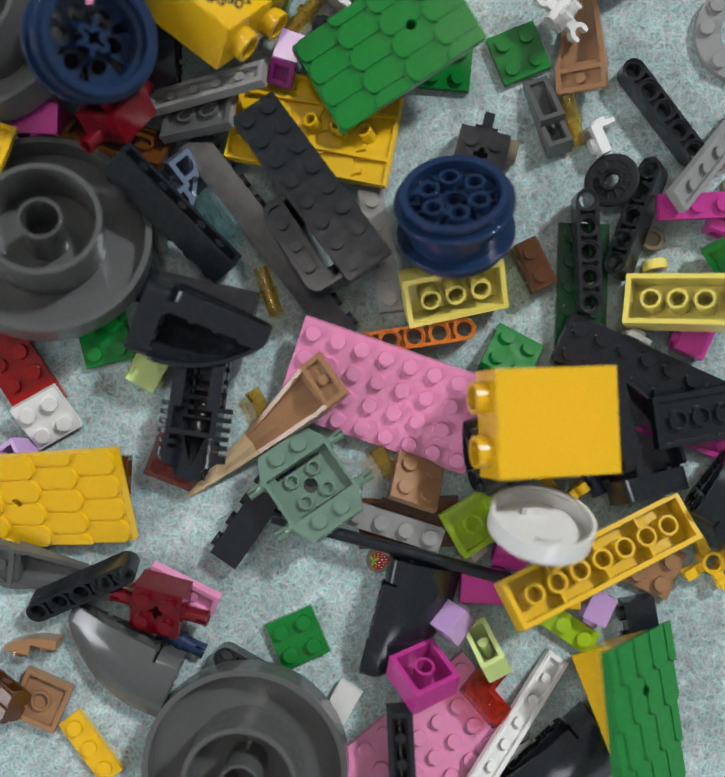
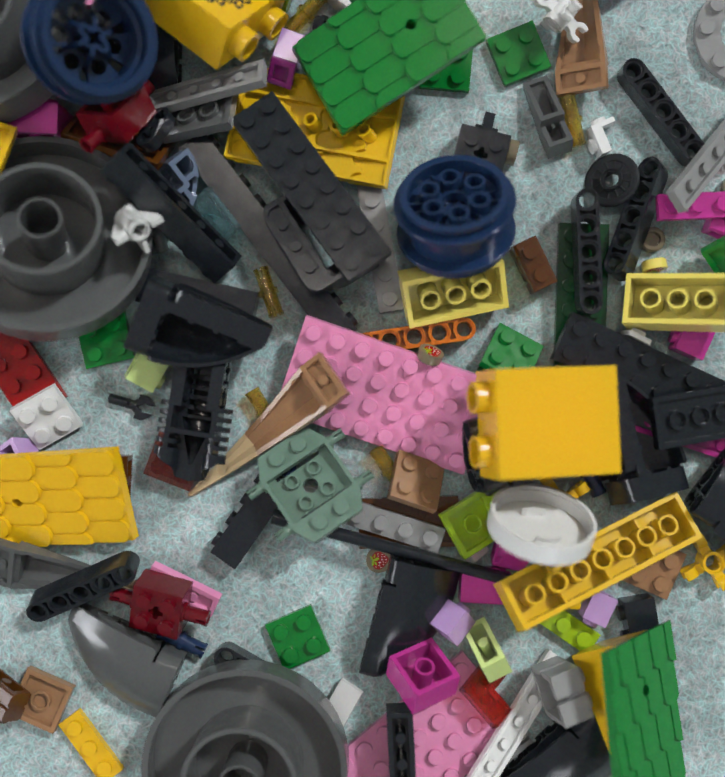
(27, 644): medium nougat slope -> none
(133, 404): none -> black bar
(135, 226): none -> white brick
(156, 131): none -> black beam
(430, 354): none -> dark tan tile
(562, 691): none -> light grey piece

